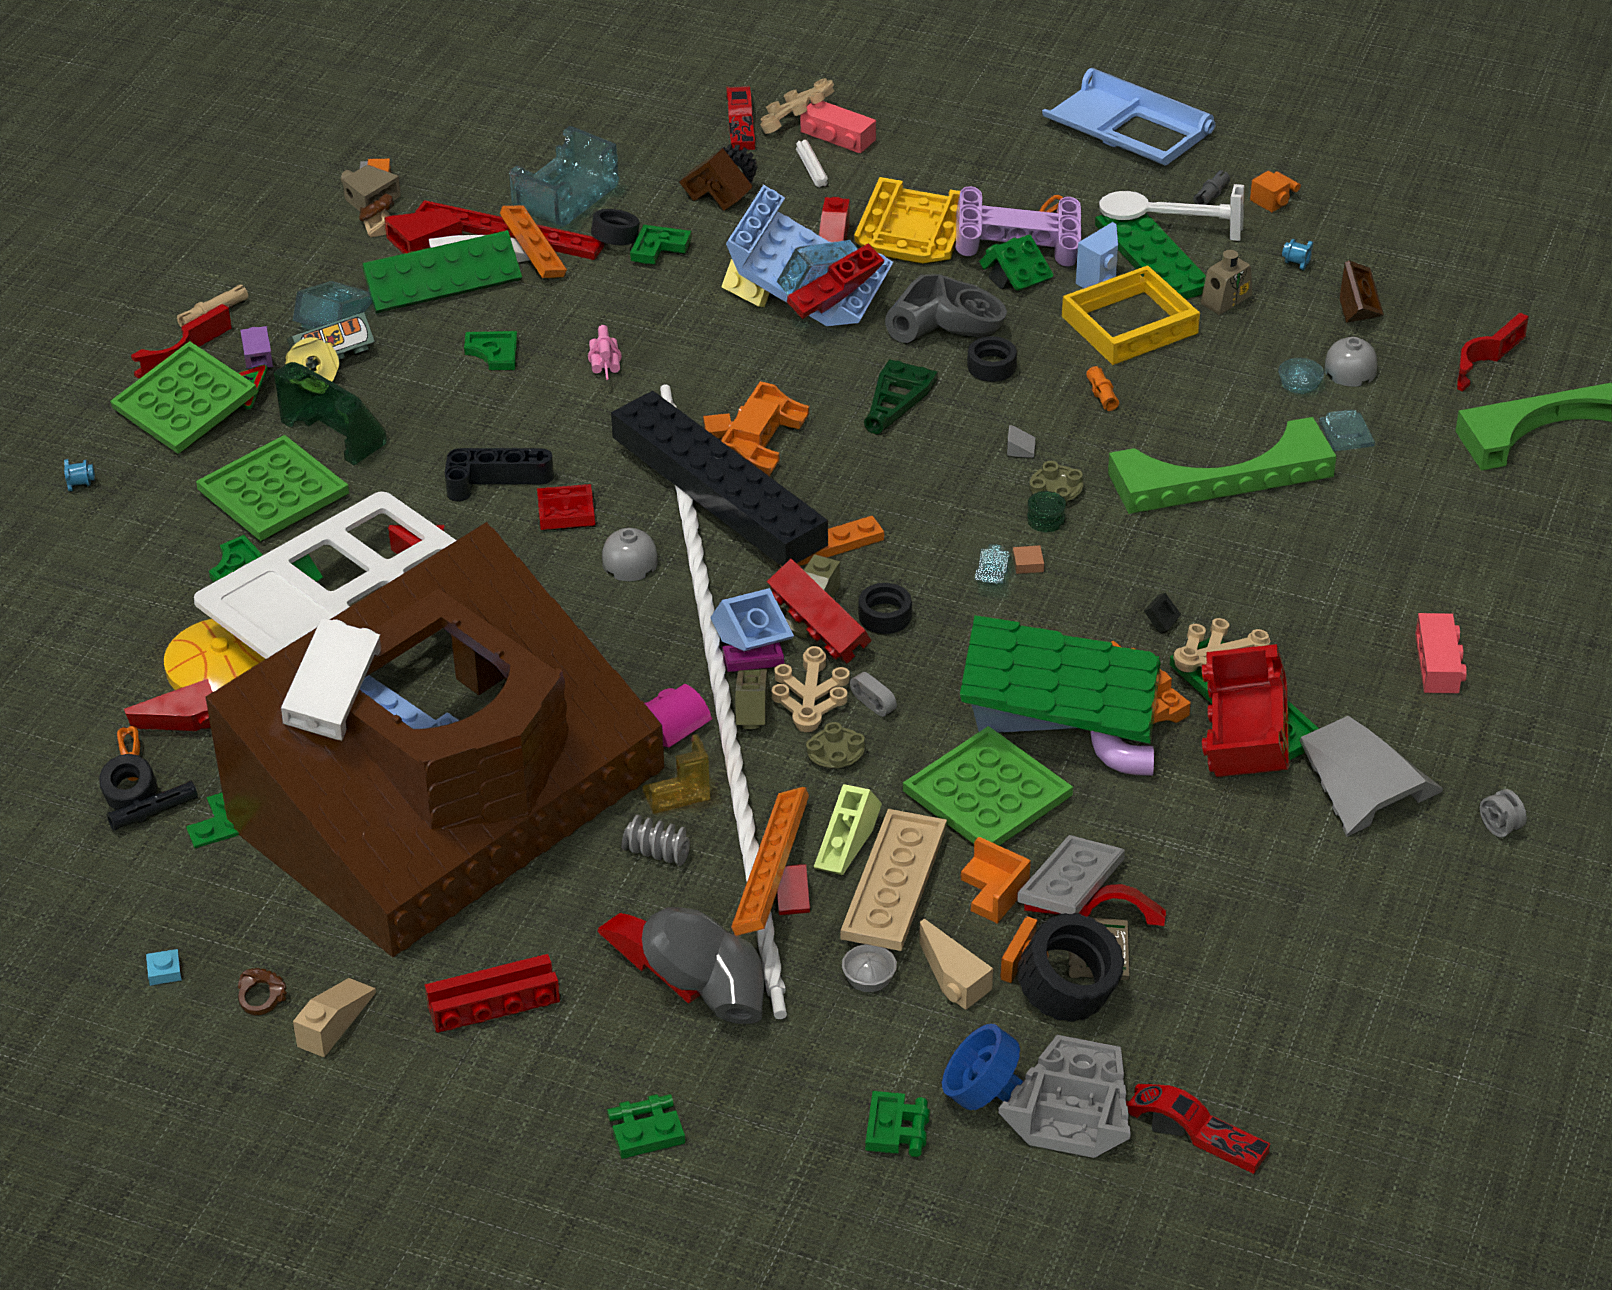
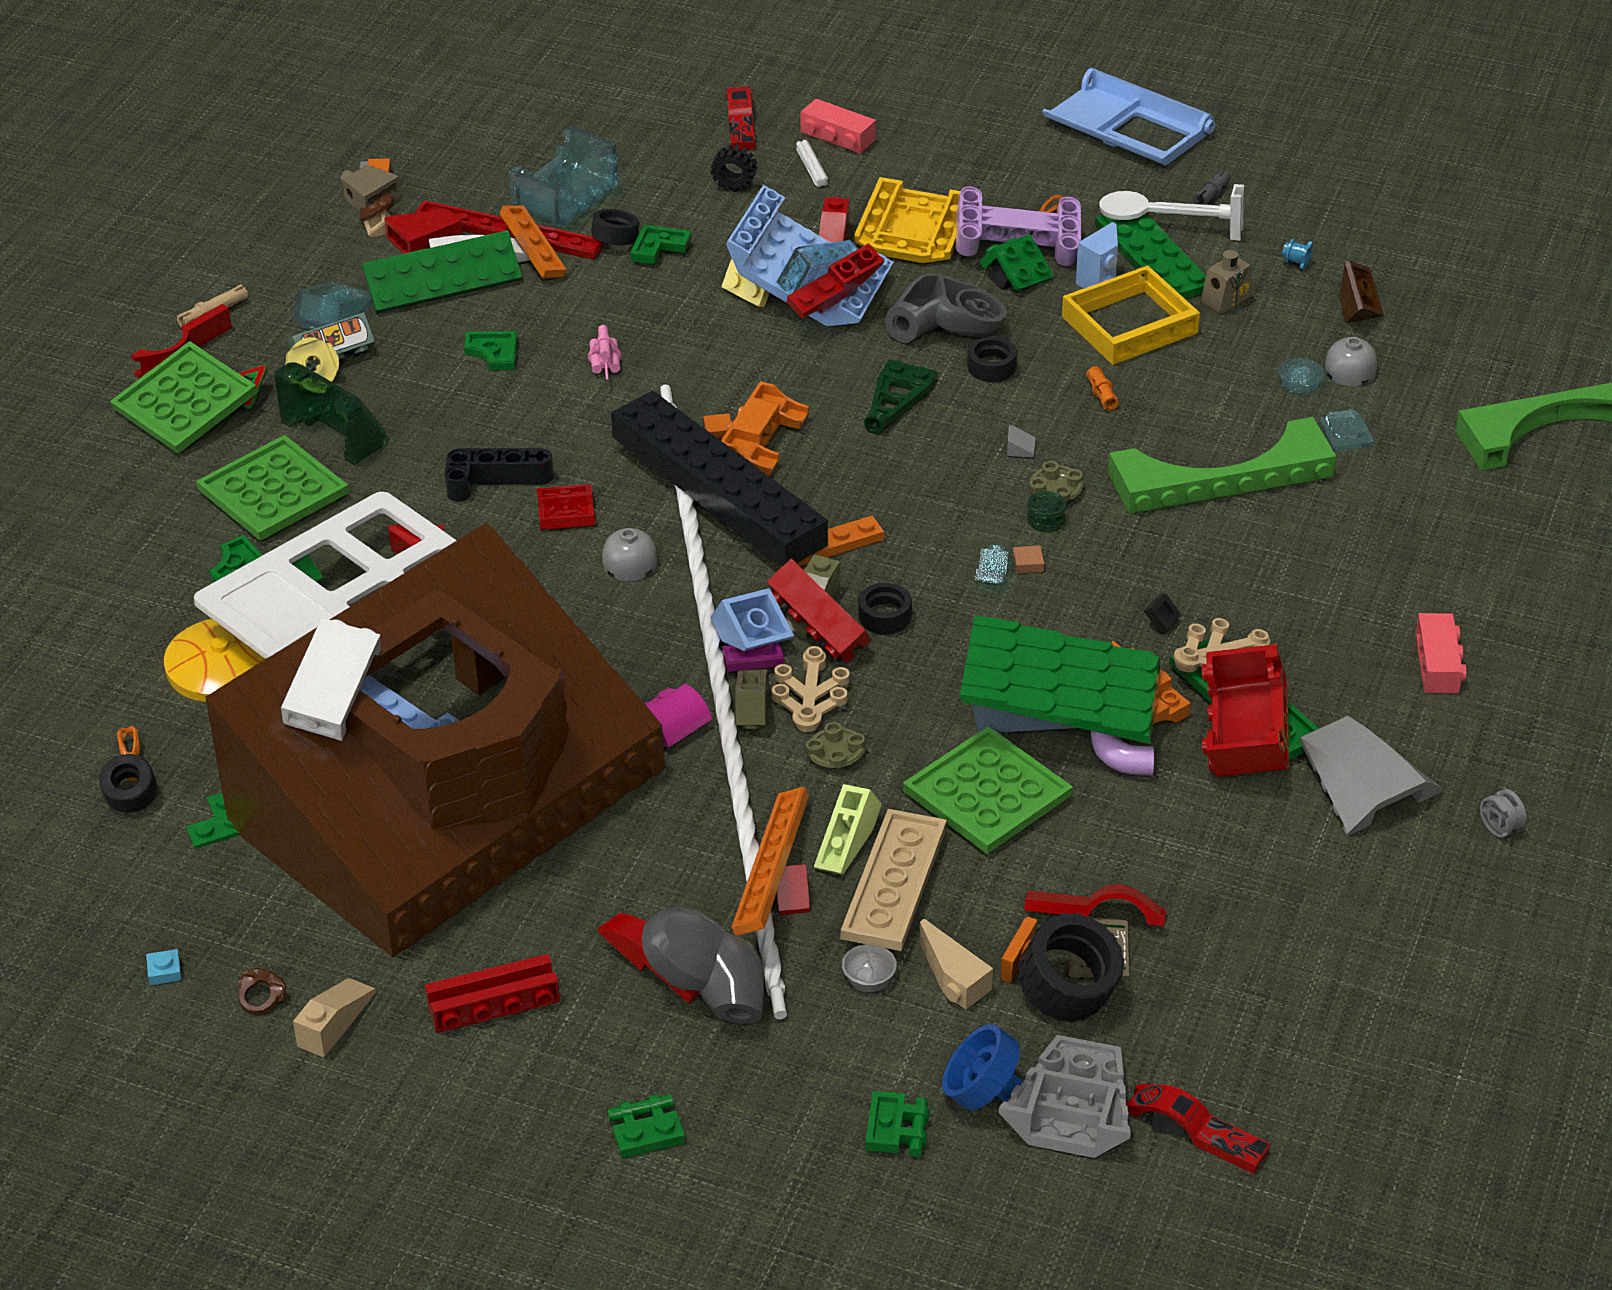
(78, 474): dark azure brick -> none
(141, 809): black pin -> none
(177, 710): red slope -> none
(256, 347): medium lavender slope -> none
(656, 841): light grey piece -> none
(689, 785): clear yellow panel -> none
(719, 177): reddish brown panel -> none
(796, 103): tan plant -> none
(873, 694): light grey beam -> none
(998, 875): orange panel -> none
(1071, 875): light grey tile -> none
(1272, 190): orange brick -> none
(1490, 347): red piece -> none

